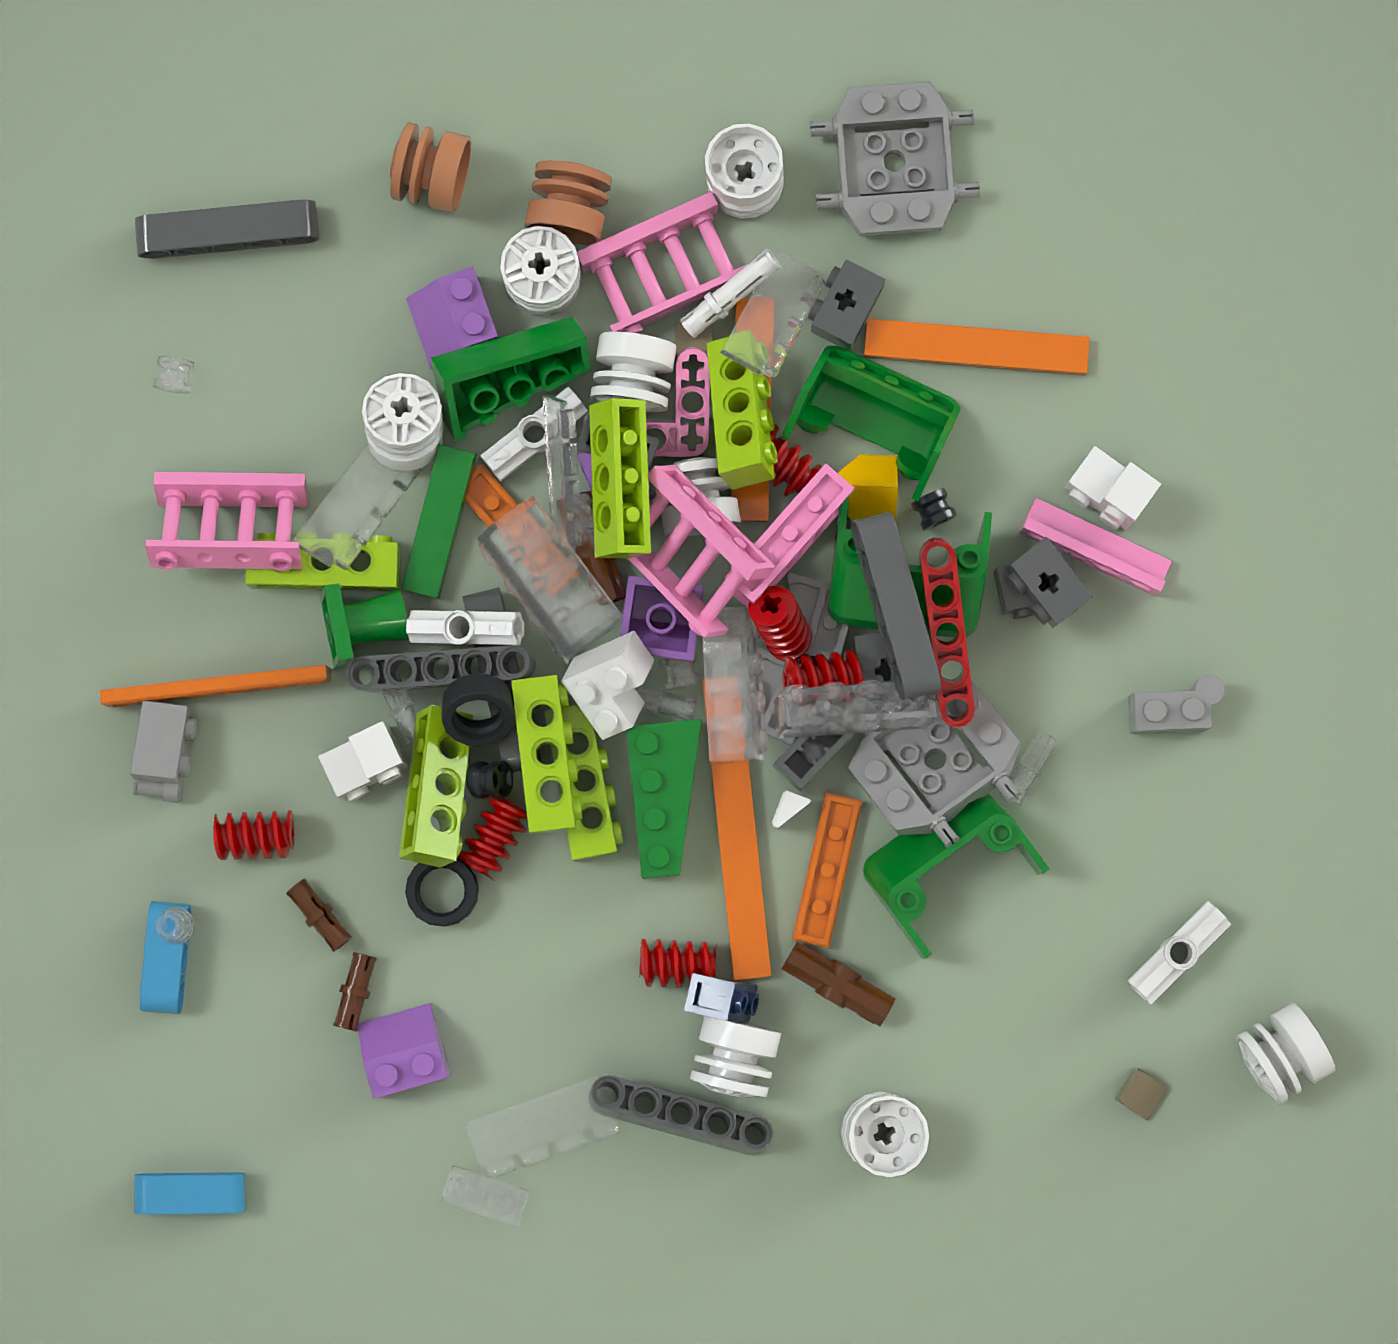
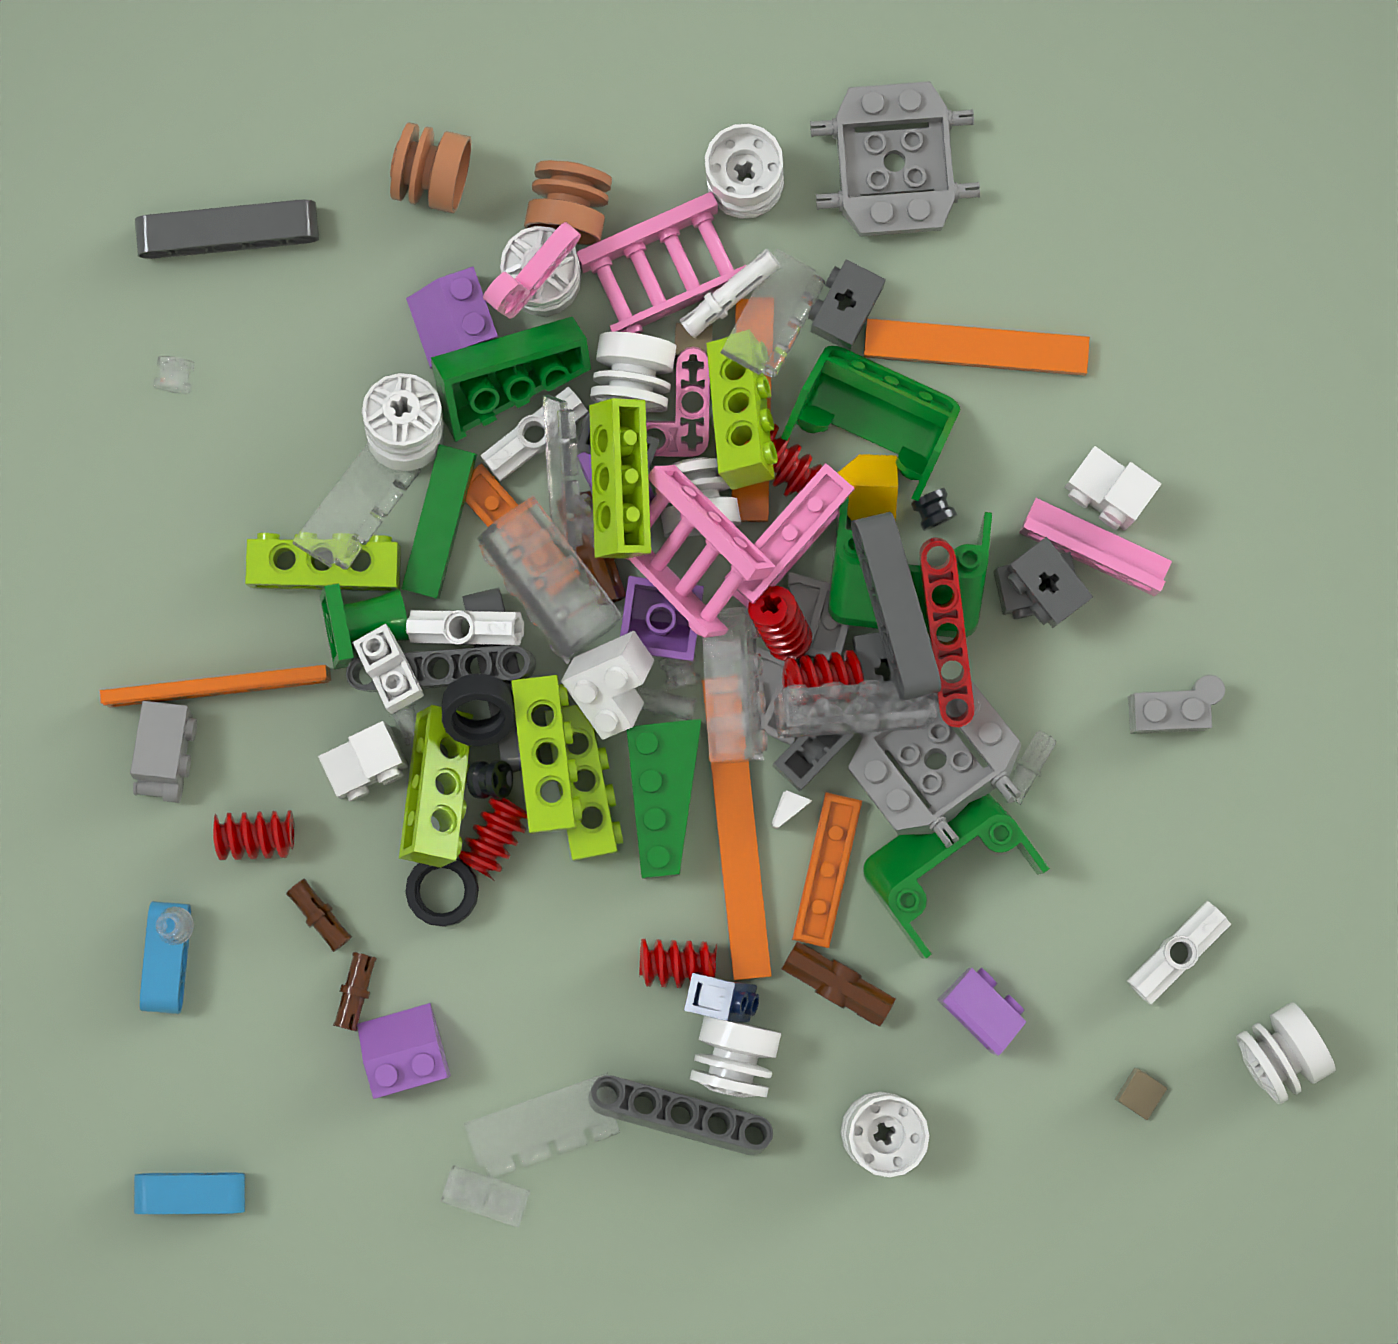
(228, 490): bright pink fence -> none
(388, 668): none -> white slope
(511, 294): none -> bright pink beam
(983, 1010): none -> medium lavender slope

